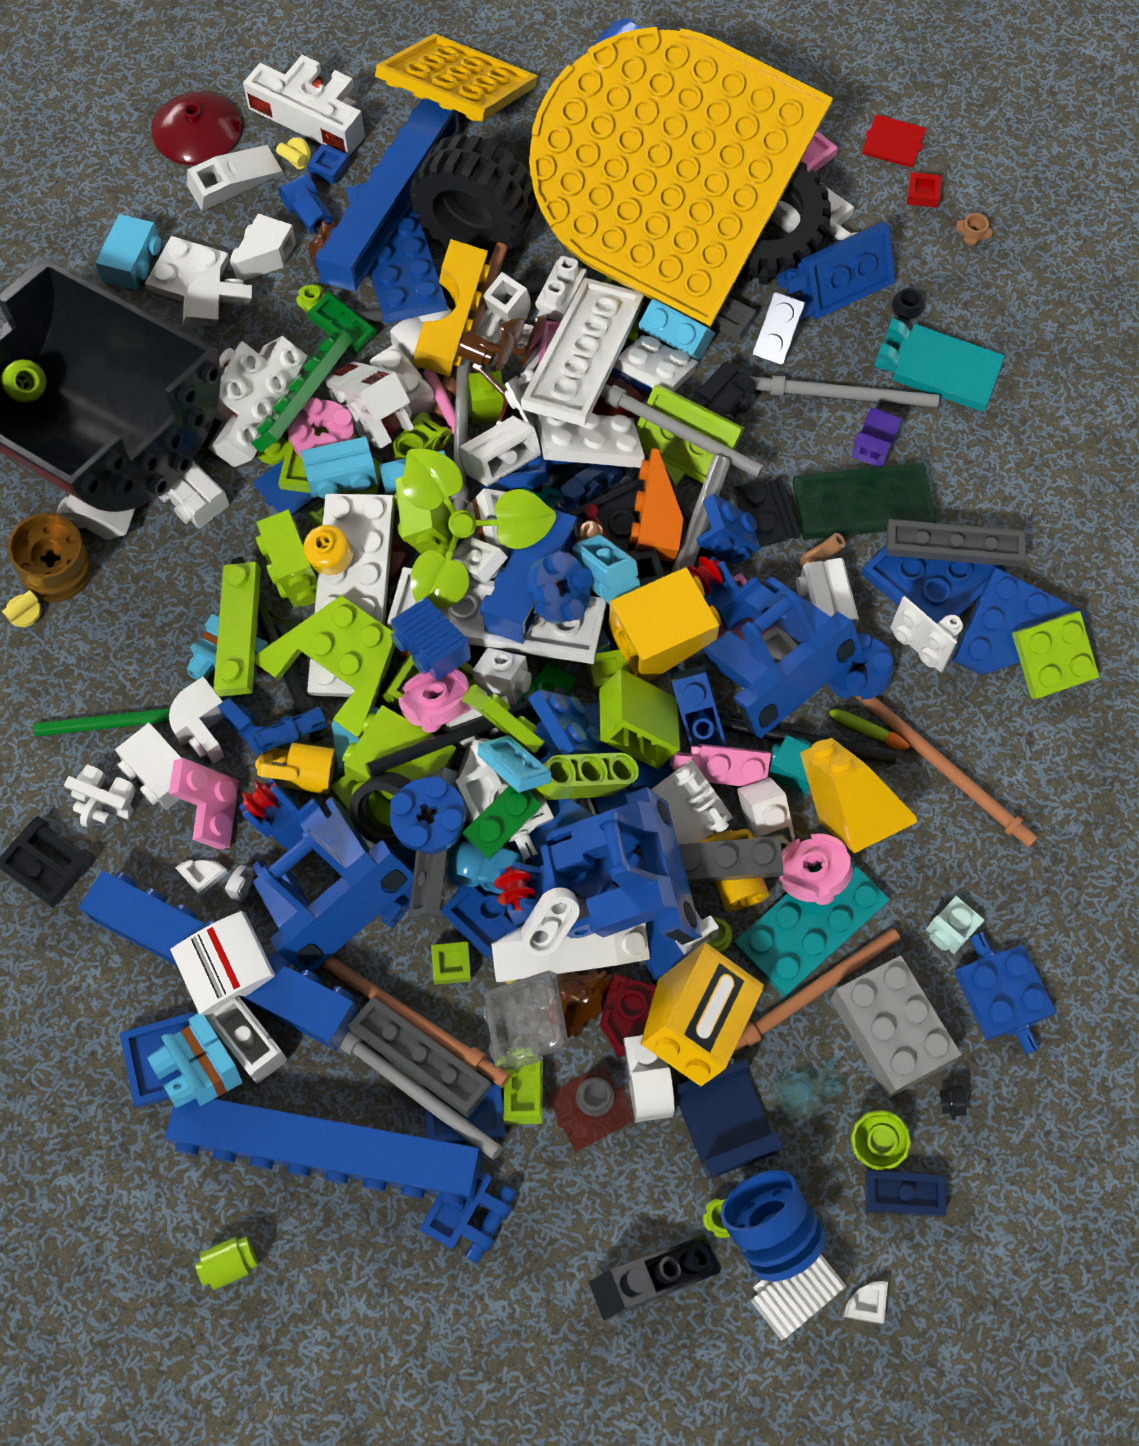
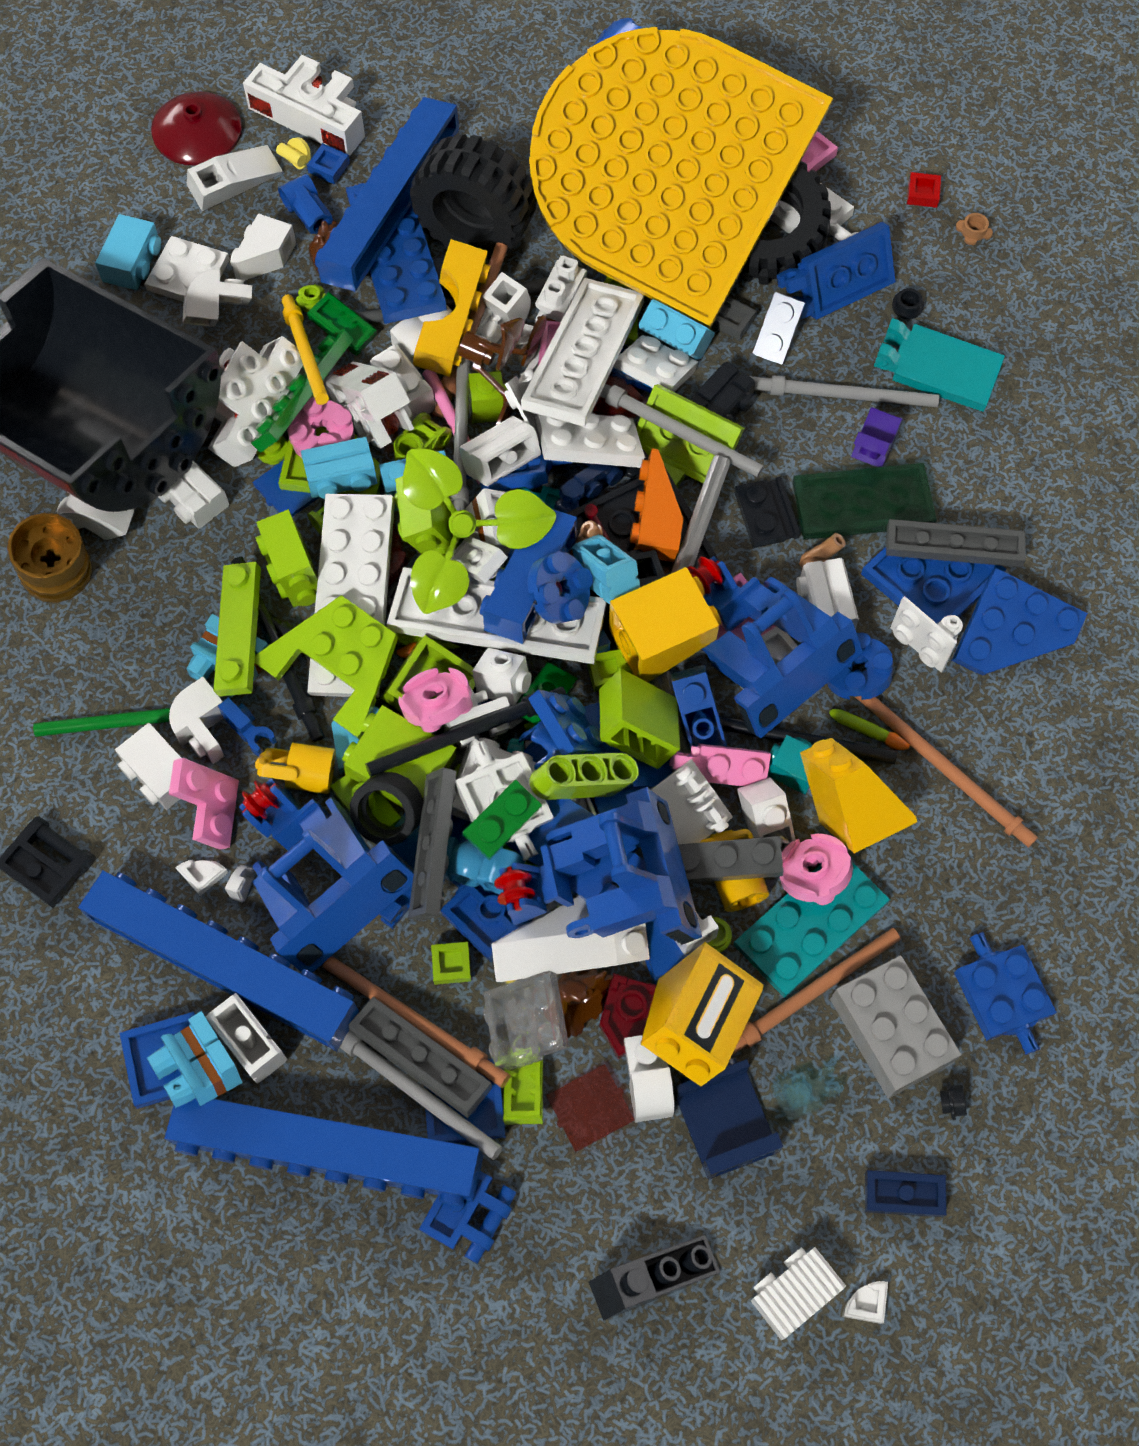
(23, 610): light yellow plate -> none
(33, 375): lime head -> none
(88, 790): white hips -> none
(222, 962): white slope -> none
(226, 1262): lime brick -> none
(289, 730): blue pin -> none
(294, 318): none -> yellow bar
(328, 550): yellow head -> none
(420, 835): blue plate -> none
(430, 639): blue brick -> none
(456, 77): yellow plate -> none
(496, 711): lime plate -> none
(514, 763): medium azure plate -> none
(552, 919): white plate -> none
(595, 1097): flat silver plate -> none
(711, 1219): lime plate -> none
(731, 531): blue bracket -> none
(773, 1225): blue wheel -> none
(880, 1140): lime hair -> none
(894, 141): red piece -> none
(954, 925): light aqua bracket -> none
(1055, 655): lime plate -> none

